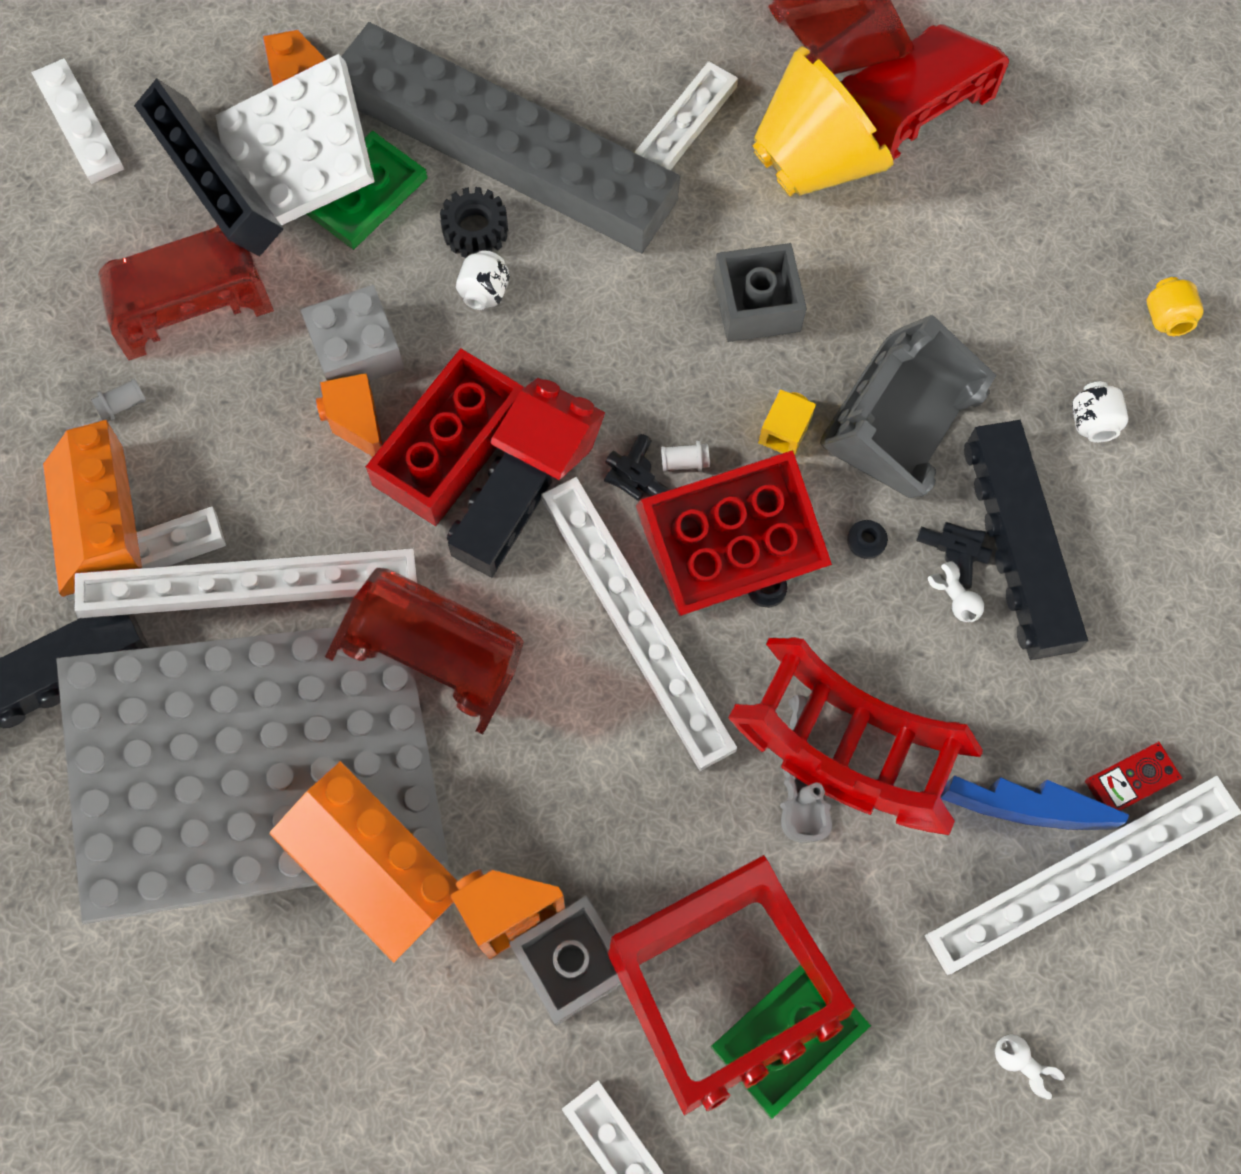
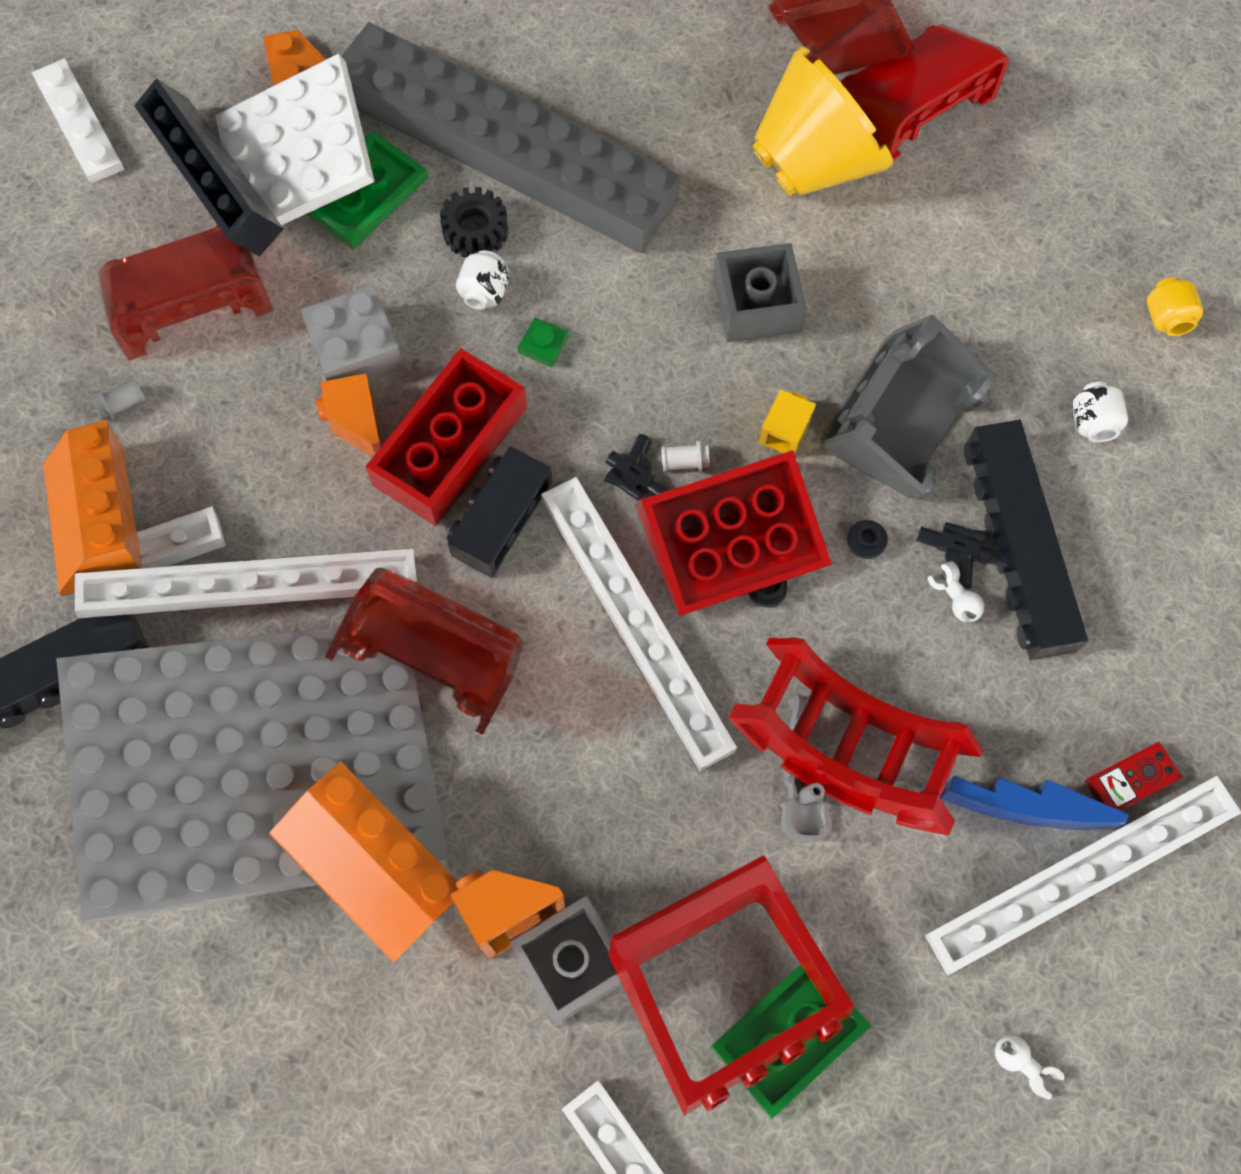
(543, 342): none -> green plate
(549, 428): red slope -> none
(688, 116): white plate -> none

